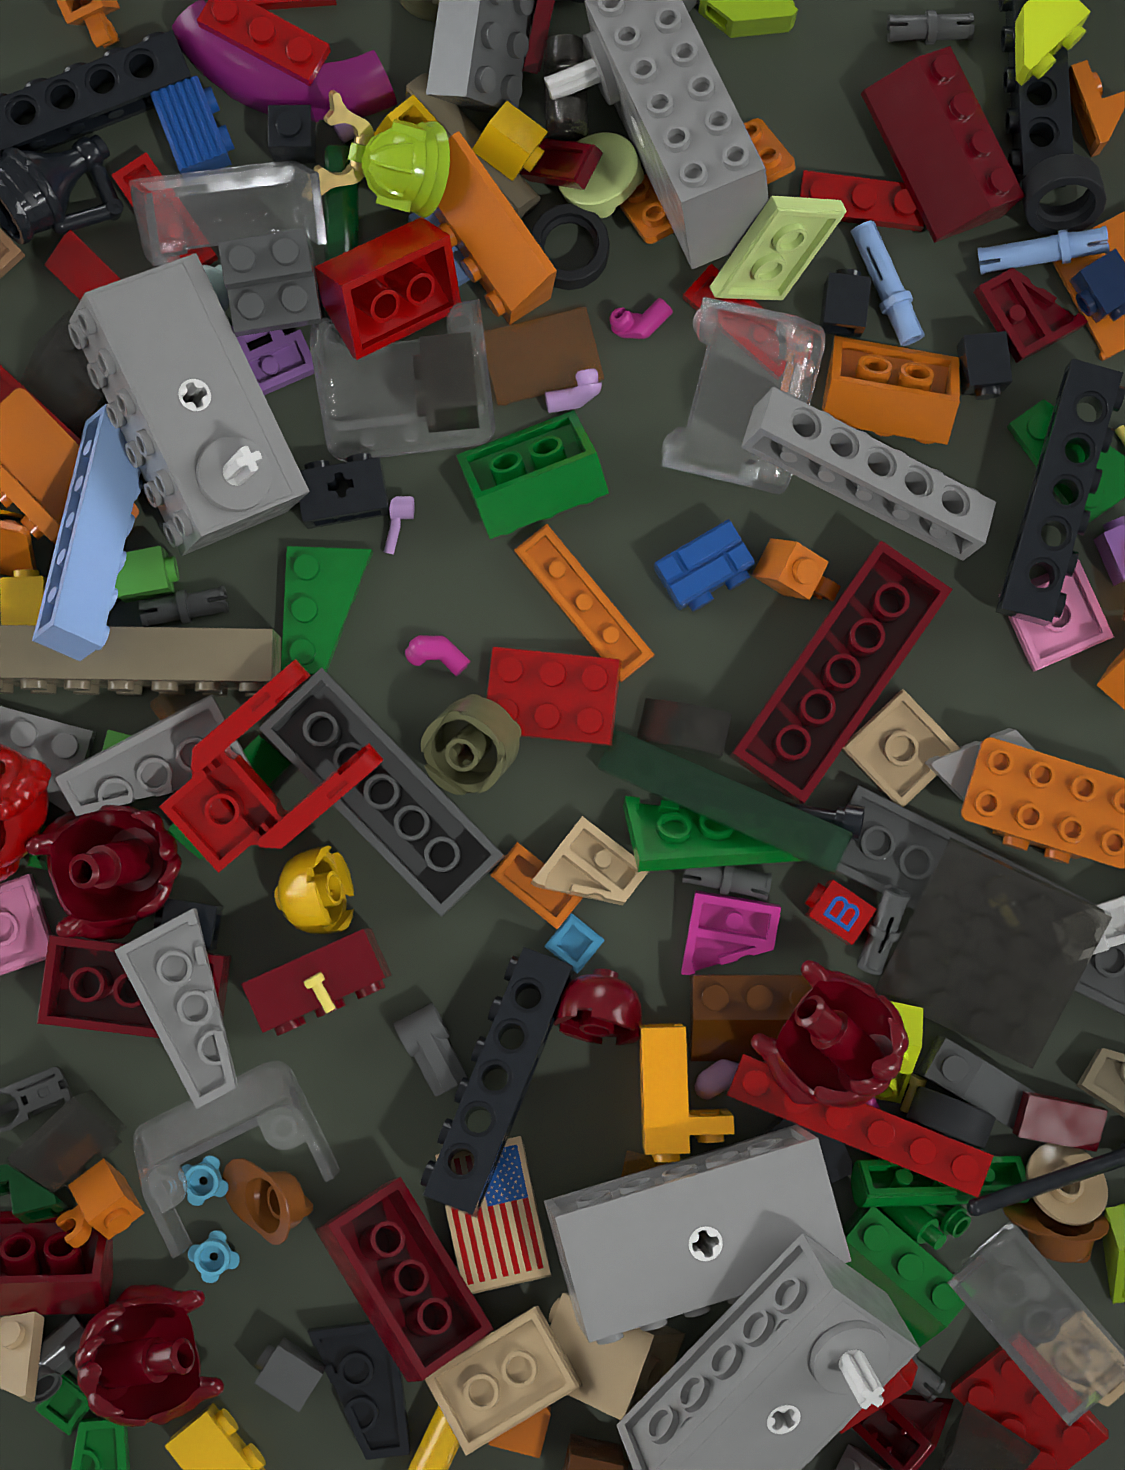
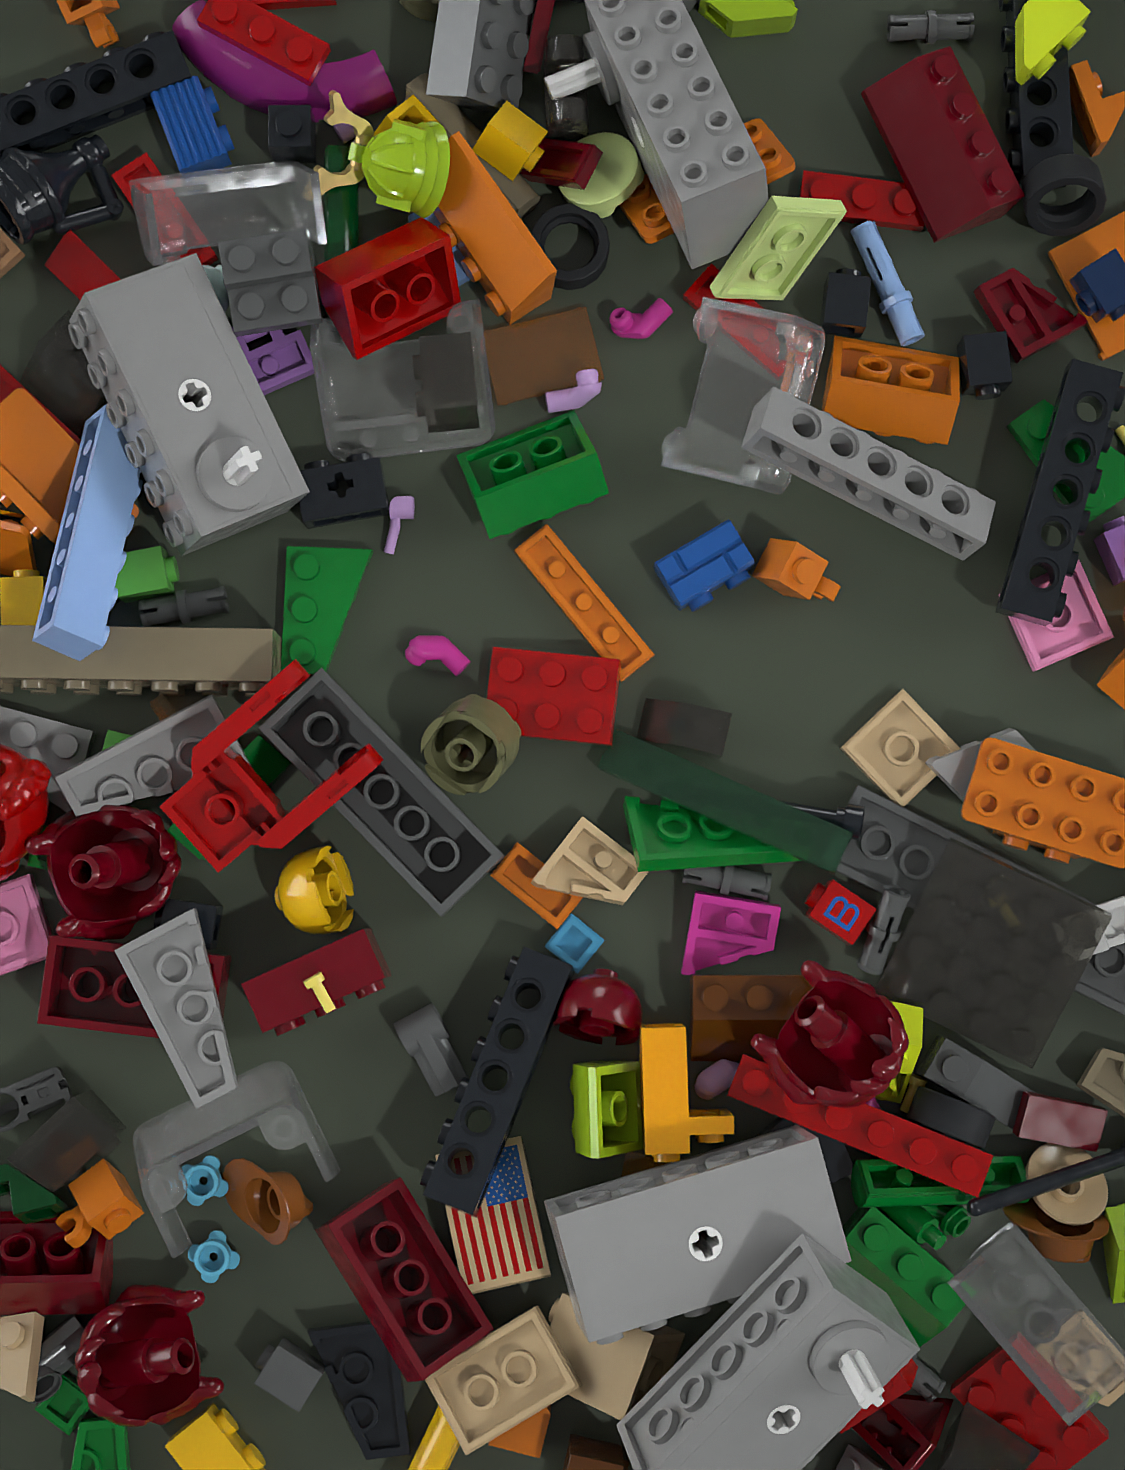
(606, 1108): none -> lime slope
(840, 673): dark red brick -> none
(1044, 250): light blue pin -> none

